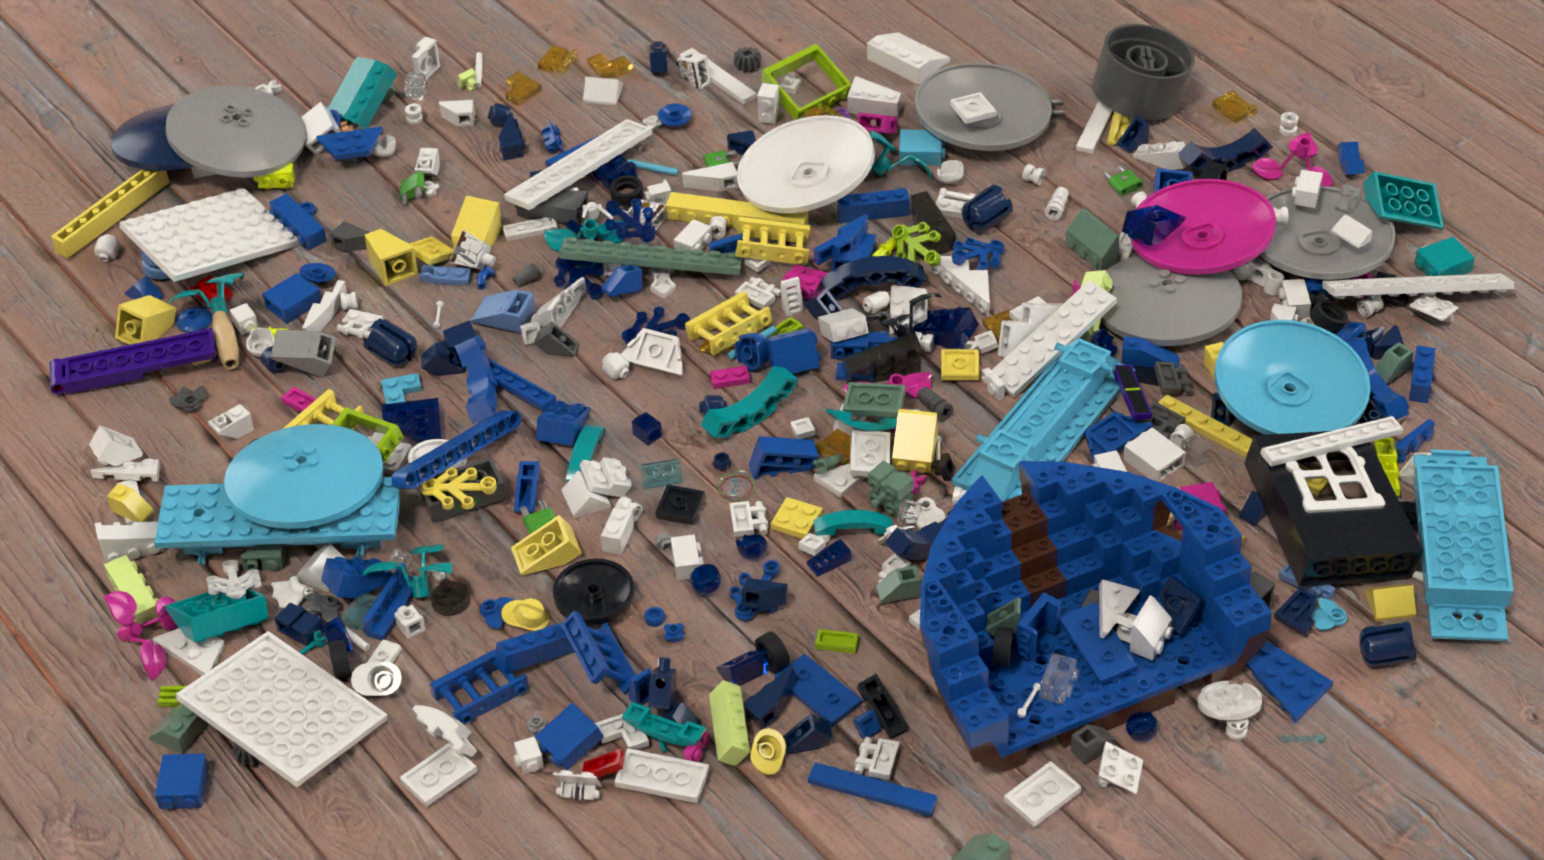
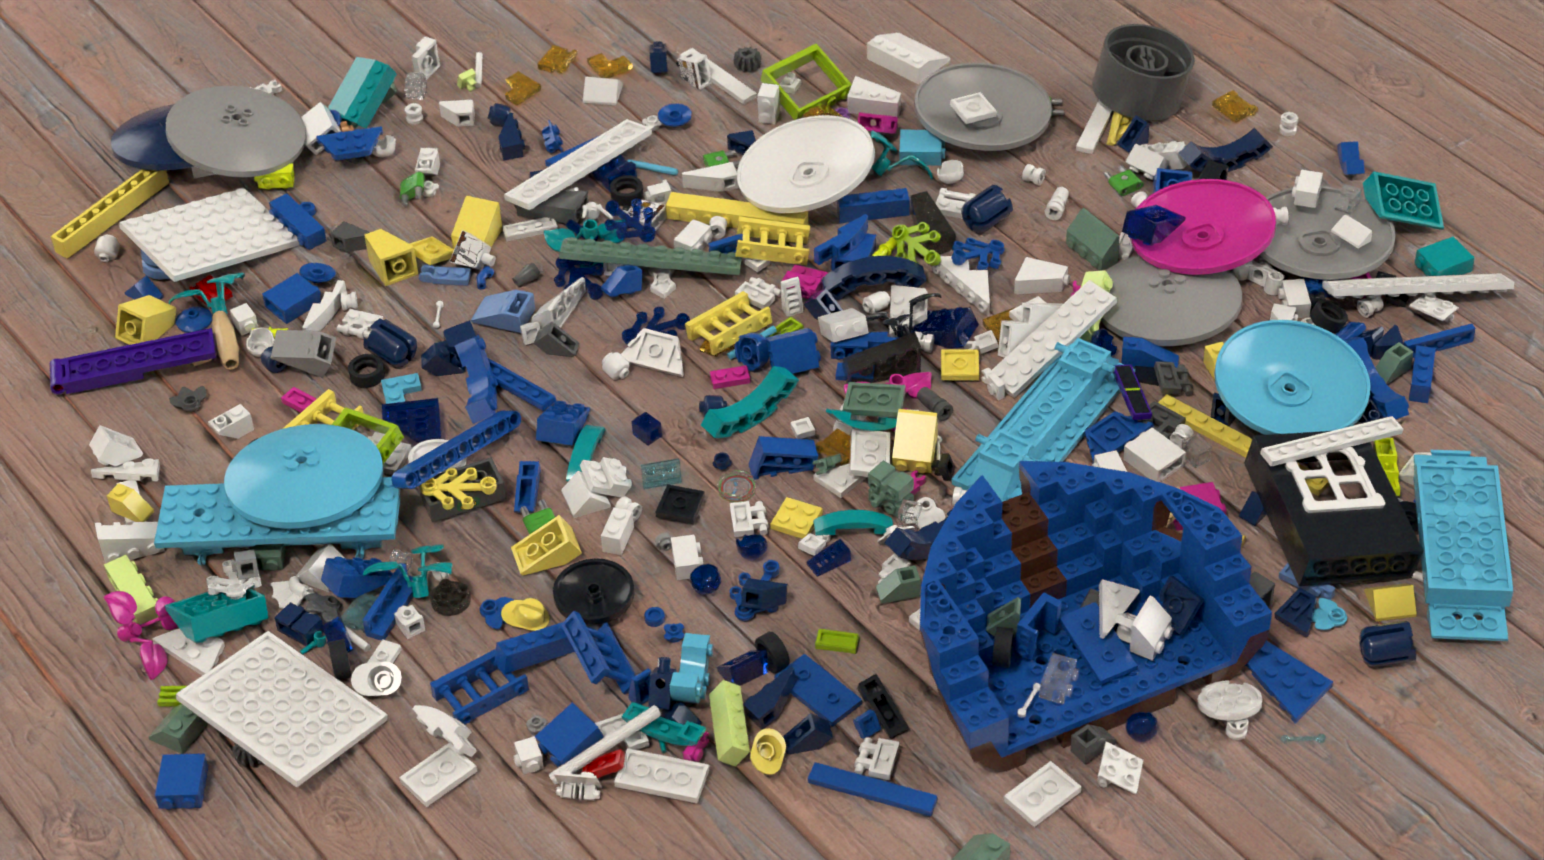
(245, 564): none -> light grey brick
(367, 380): none -> black tyre
(608, 741): none -> white axle
(690, 681): none -> medium azure brick
(1040, 277): none -> white slope
(1145, 161): none -> white brick
(1303, 147): dark pink plant -> none
(1414, 440): blue plate -> none
(1444, 339): none -> blue plate

